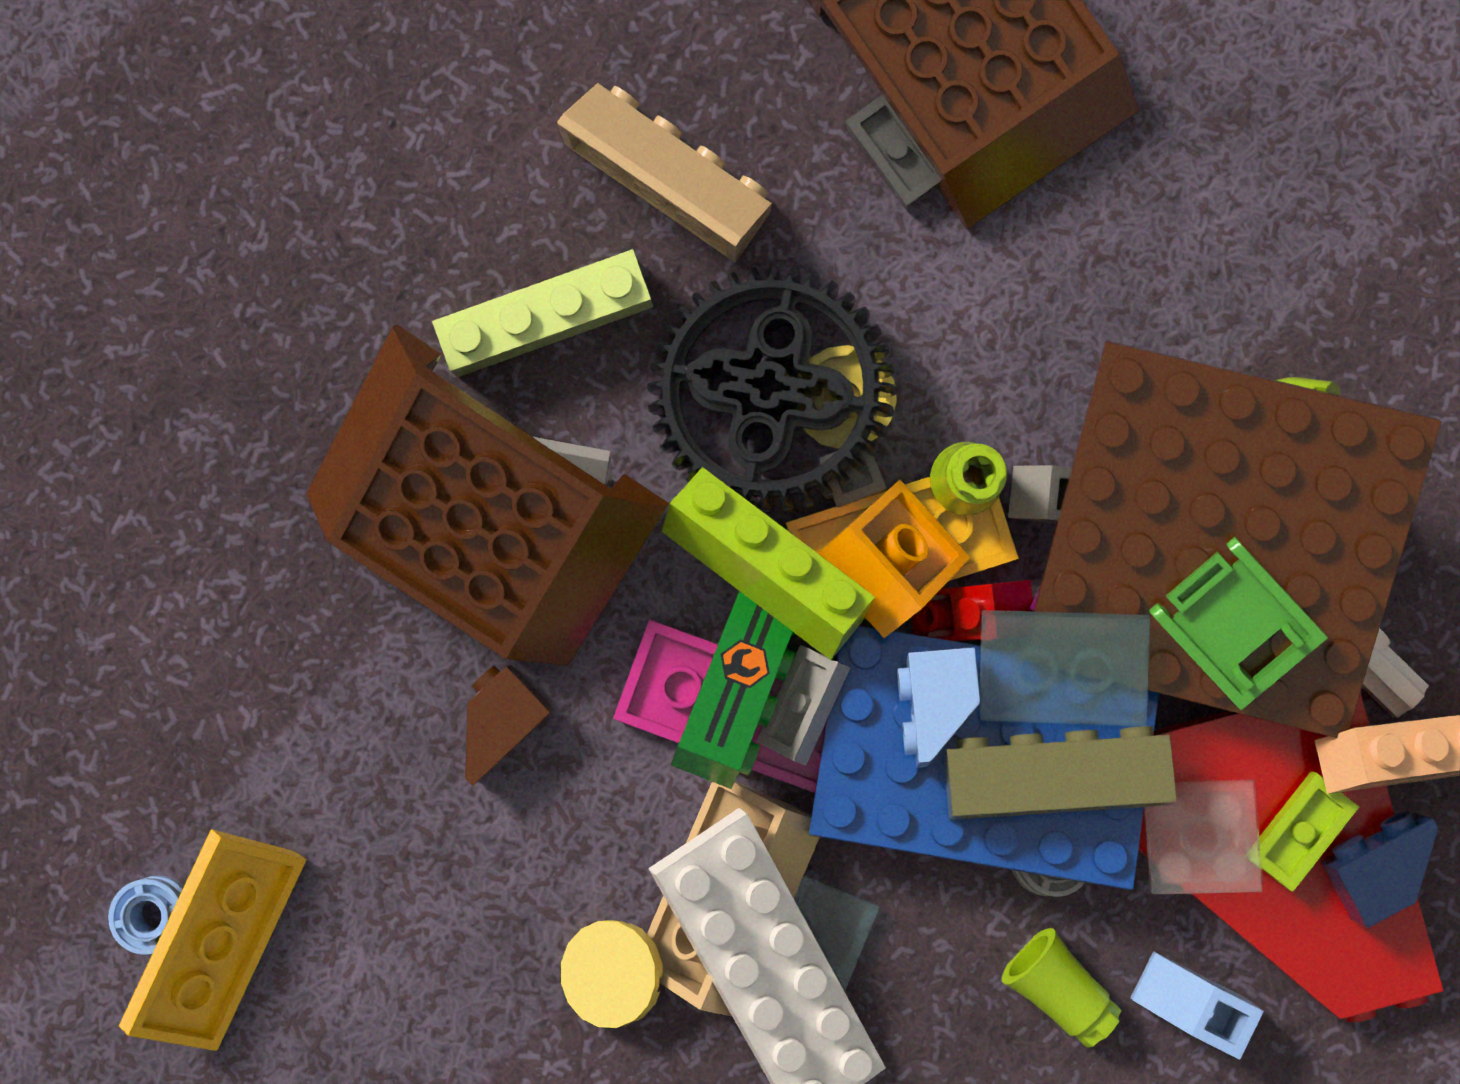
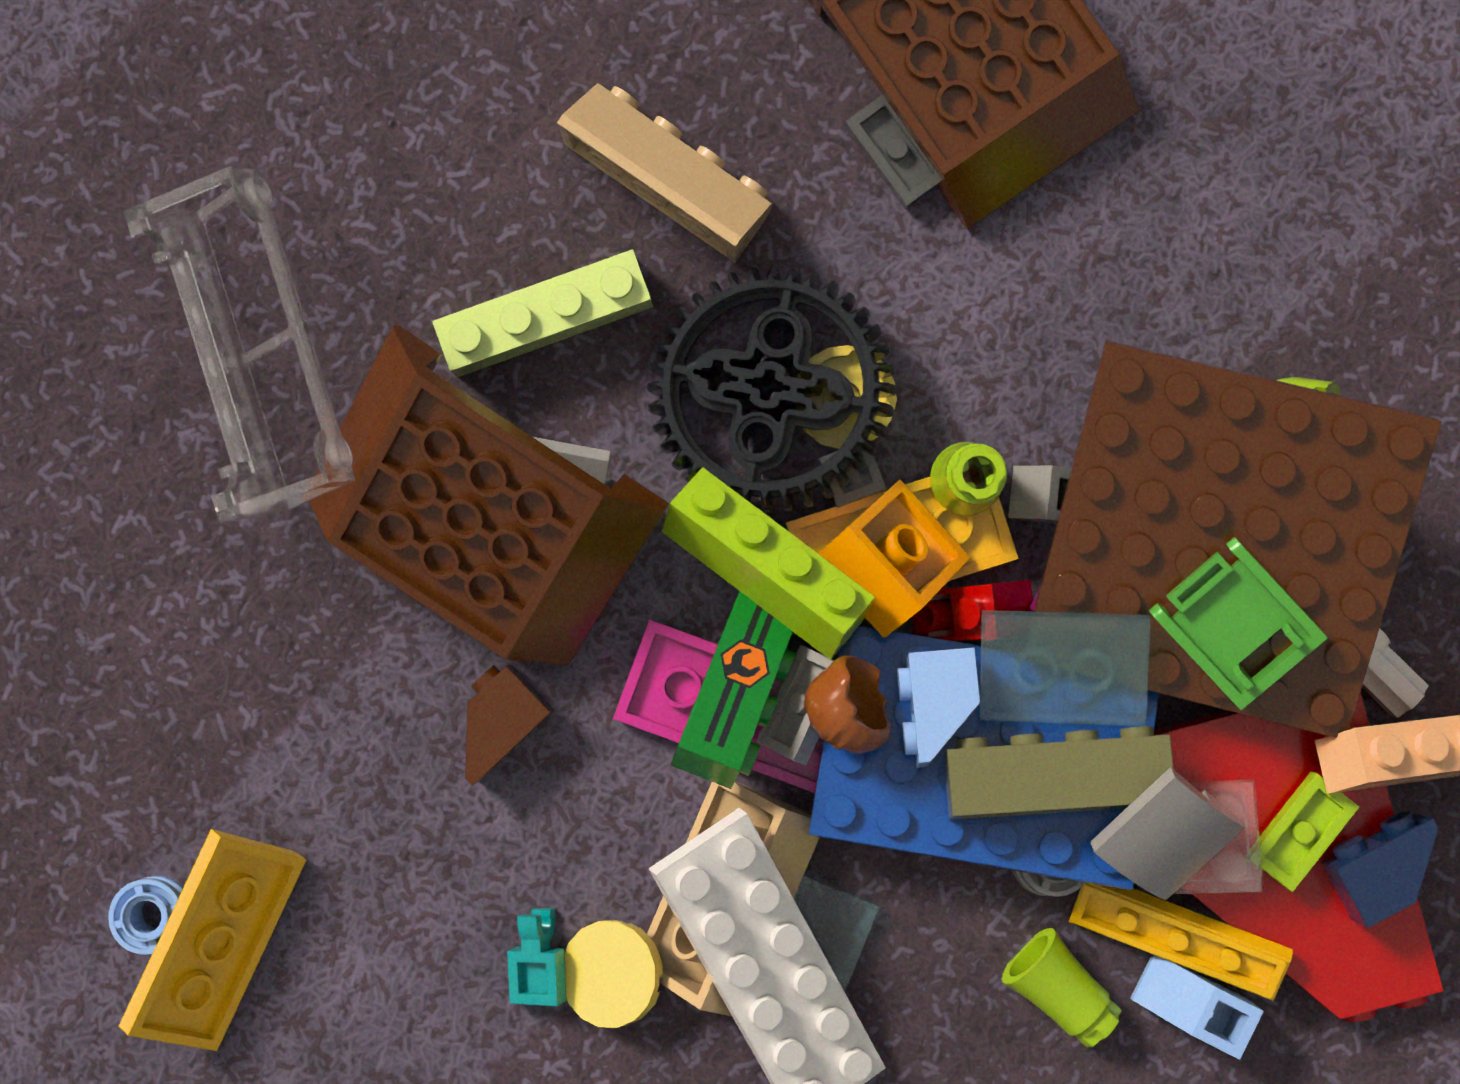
(183, 243): none -> clear windscreen
(535, 969): none -> teal plate
(848, 706): none -> dark orange hair
(1166, 835): none -> light grey slope
(1183, 937): none -> yellow tile

